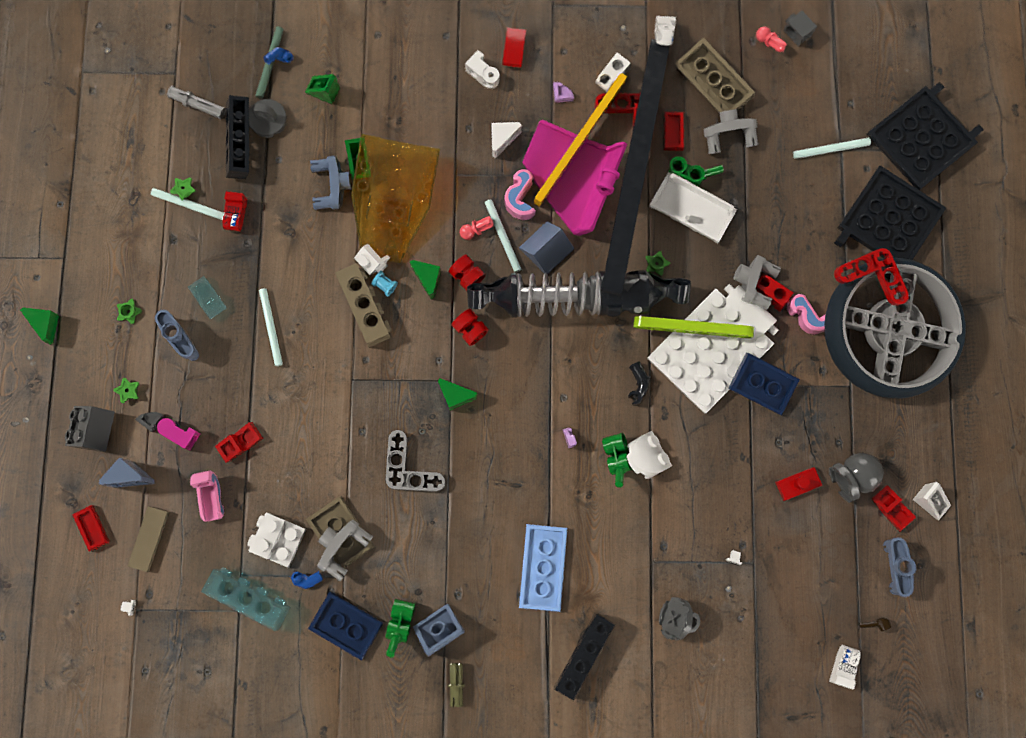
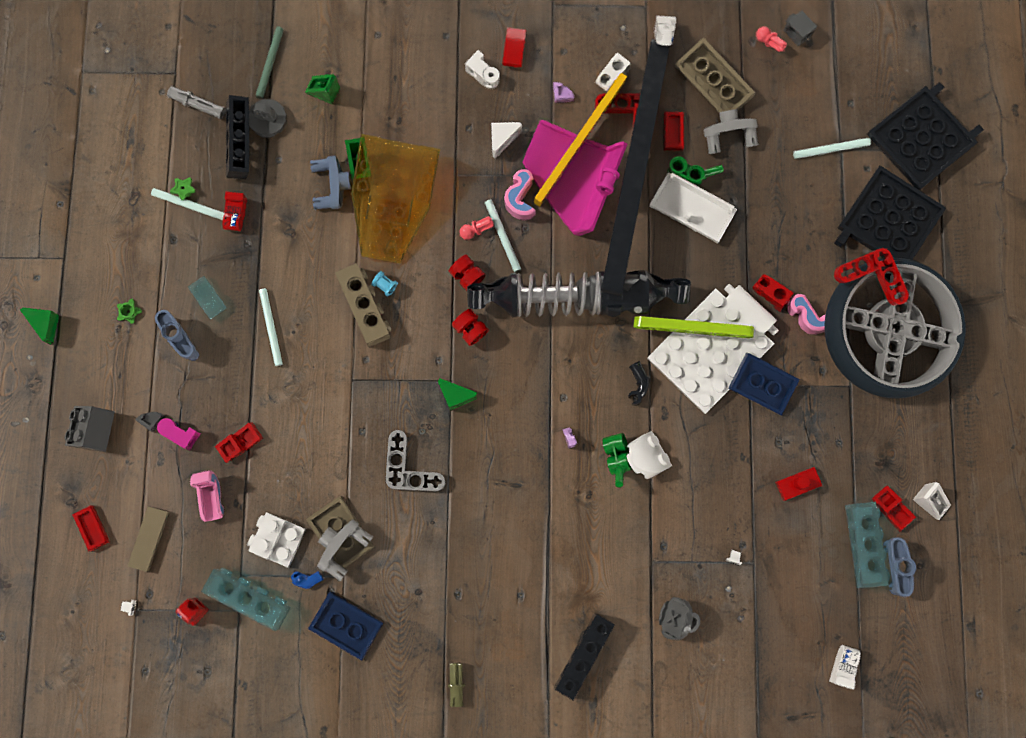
(125, 474): sand blue slope -> none
(131, 394): bright green plate -> none
(191, 611): none -> red leg
(278, 54): blue arm -> none
(371, 260): white bracket -> none
(399, 626): green beam -> none
(427, 275): green slope -> none
(438, 629): sand blue slope -> none
(543, 568): light blue tile -> none
(547, 247): sand blue slope -> none
(657, 258): bright green plate -> none
(749, 277): light grey connector -> none
(858, 475): dark grey tile -> none
(861, 555): none -> clear light blue brick
(882, 623): dark brown hand -> none

